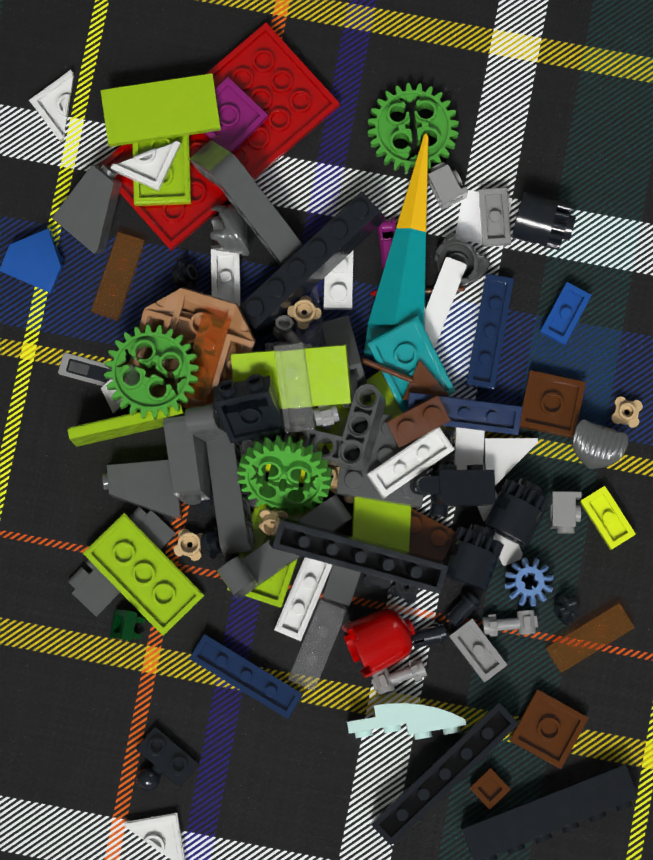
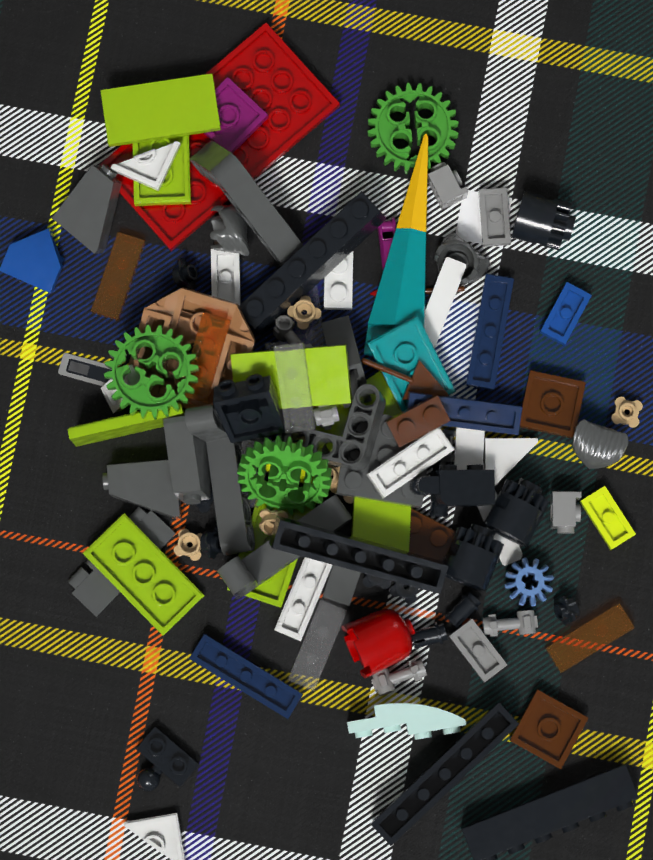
(54, 104): white tile -> none
(124, 624): dark green tile -> none
(489, 788): reddish brown plate -> none

